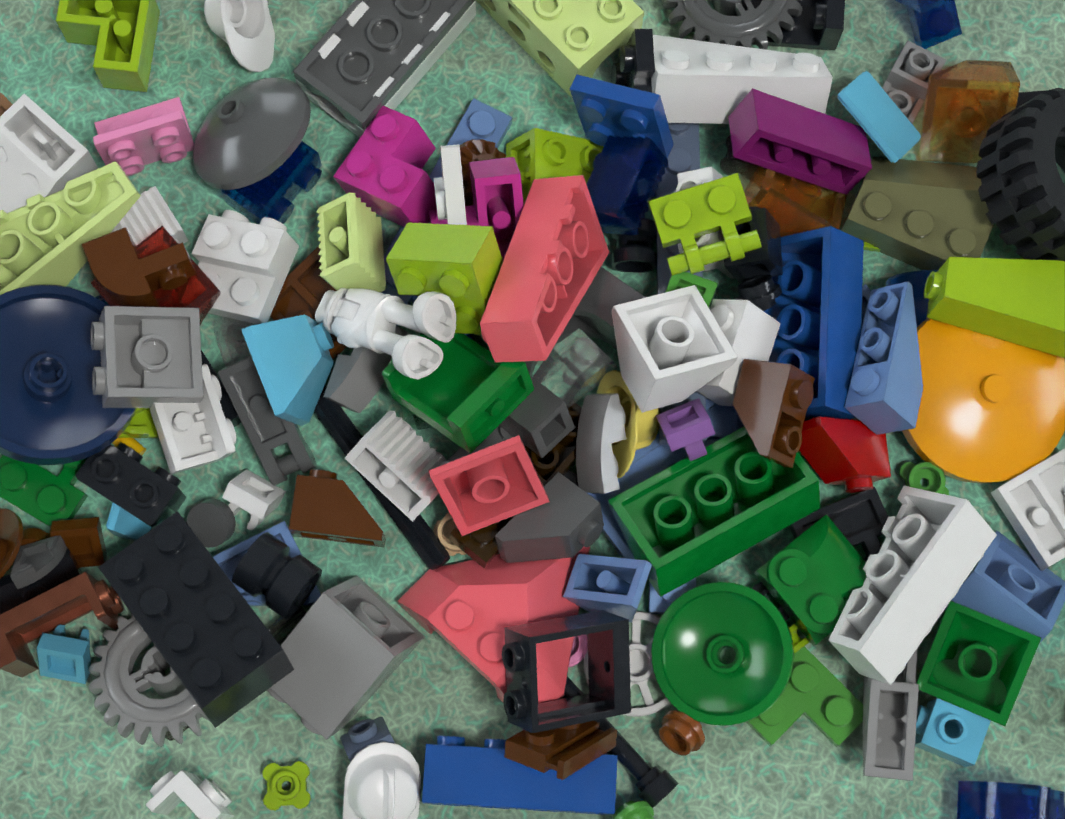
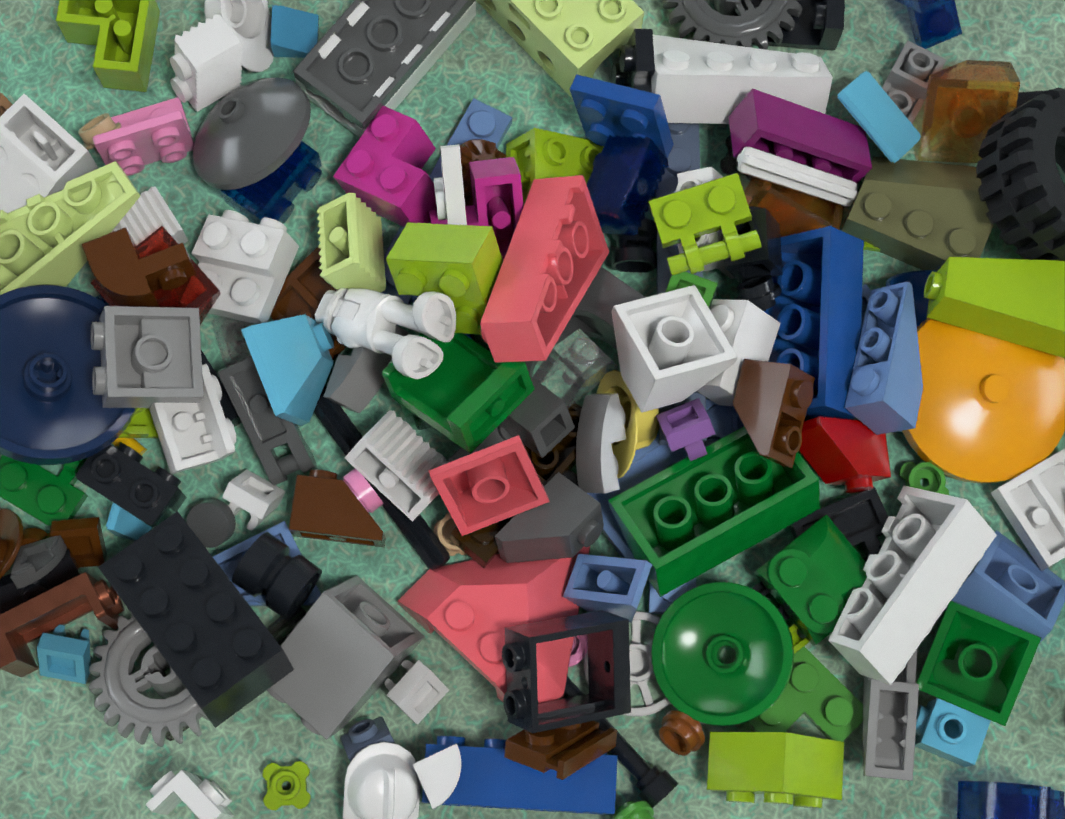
(98, 125): none -> tan plate
(206, 63): none -> white brick
(293, 32): none -> dark azure slope
(363, 490): none -> bright pink tile
(416, 691): none -> white tile
(439, 774): none -> white tile
(776, 766): none -> lime brick
(796, 176): none -> white axle

